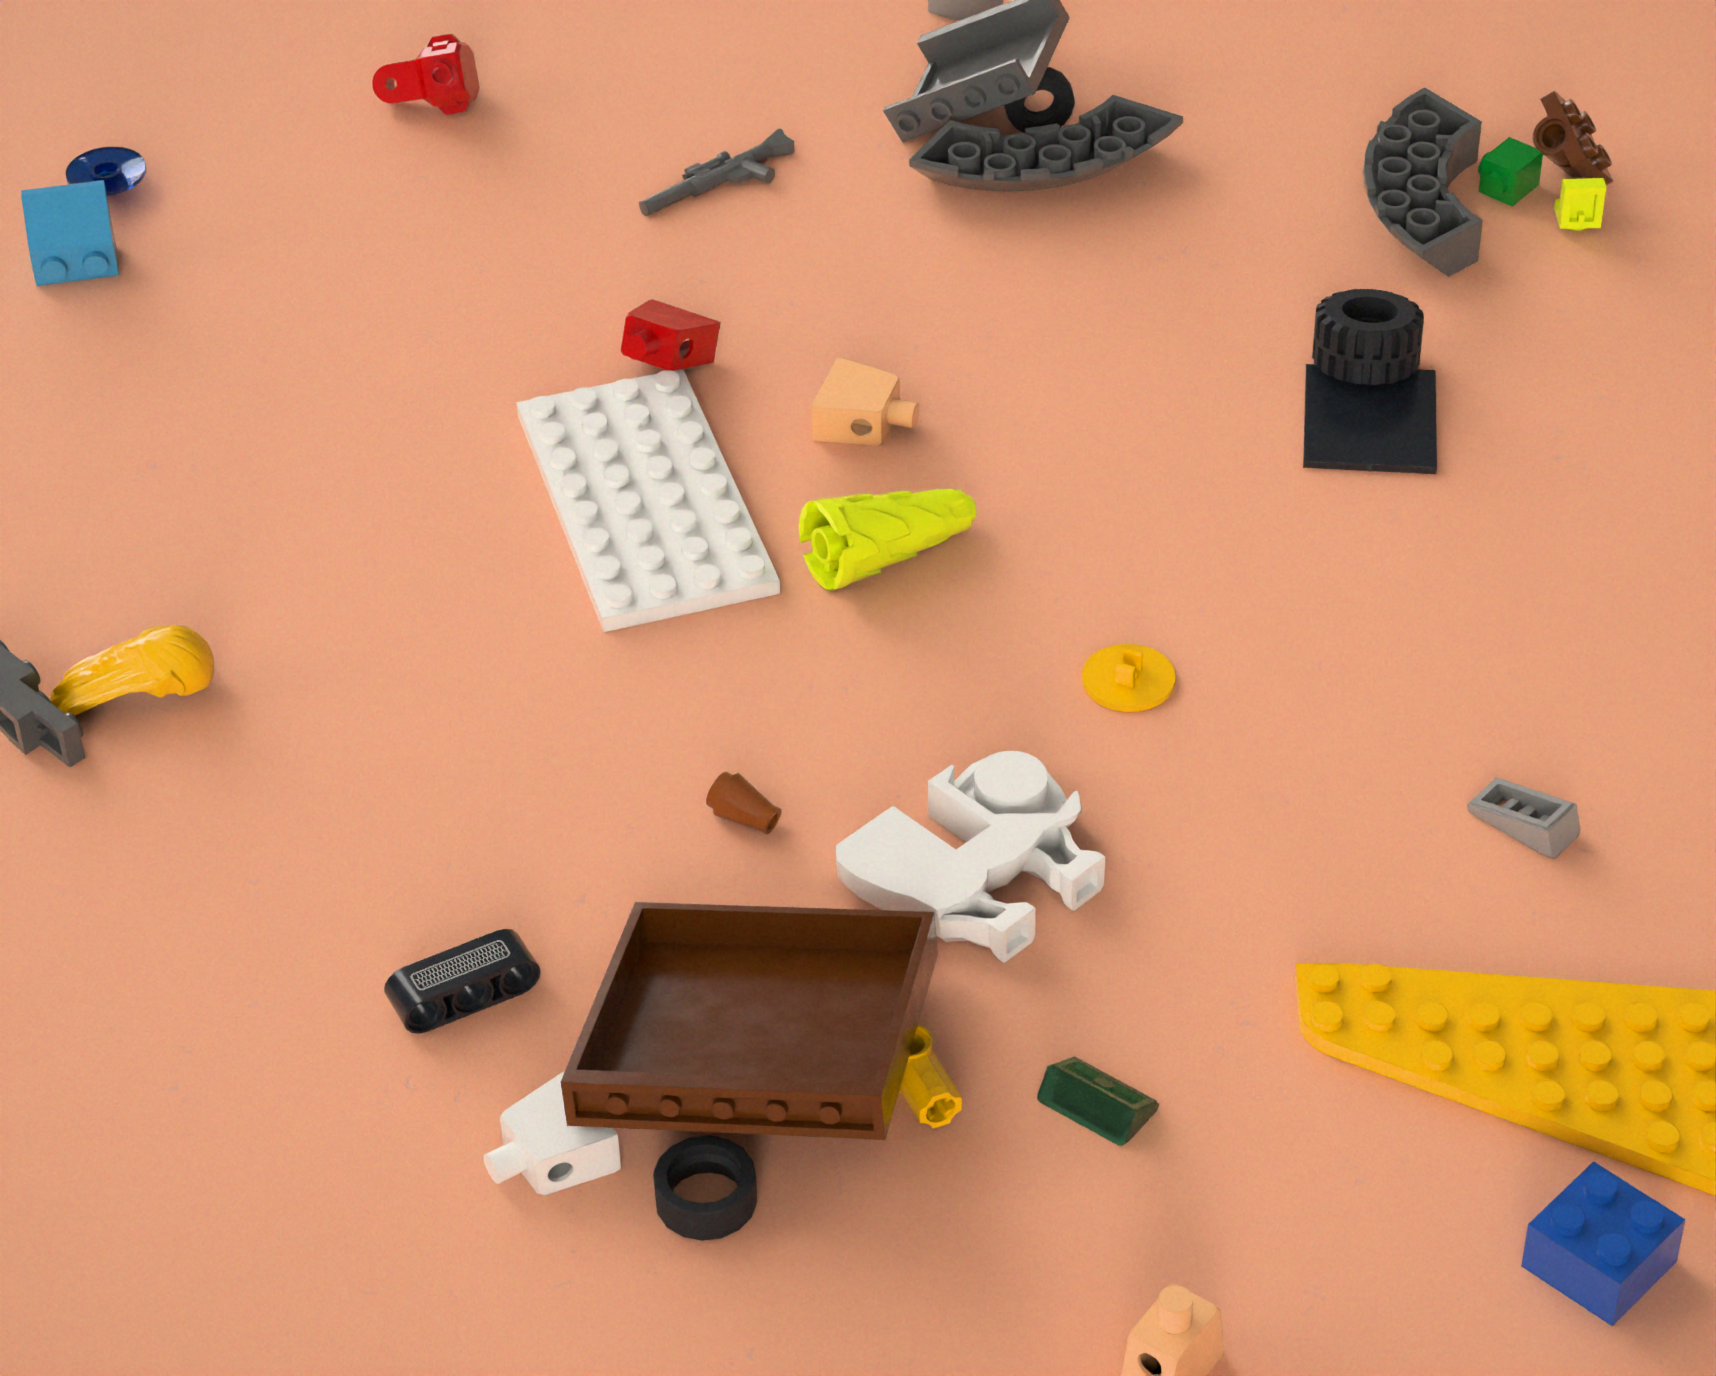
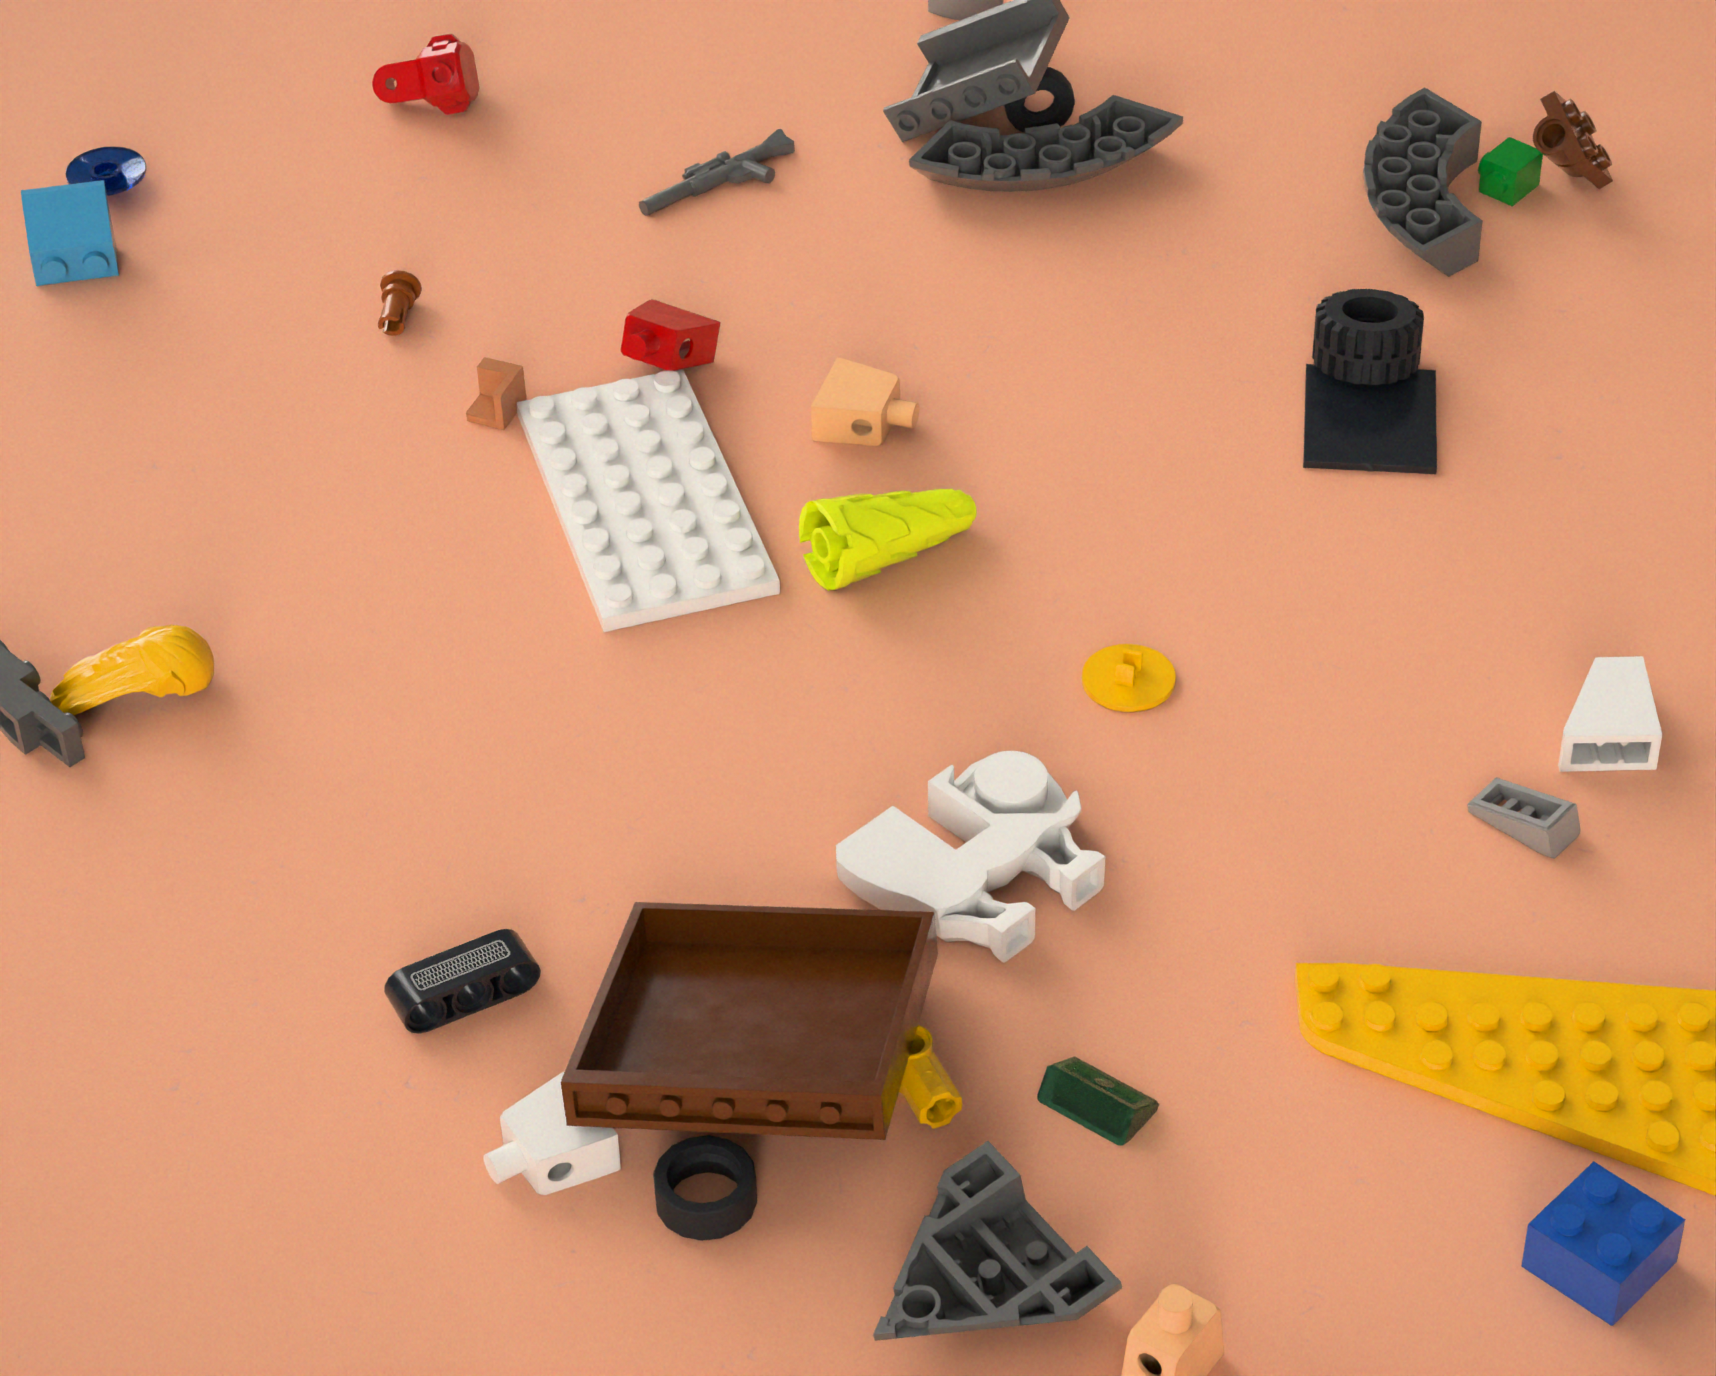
(398, 295): none -> dark orange pin
(500, 388): none -> nougat panel
(742, 803): dark orange cone -> none
(990, 1260): none -> dark grey wedge
(1580, 203): neon yellow bracket -> none
(1612, 720): none -> white slope

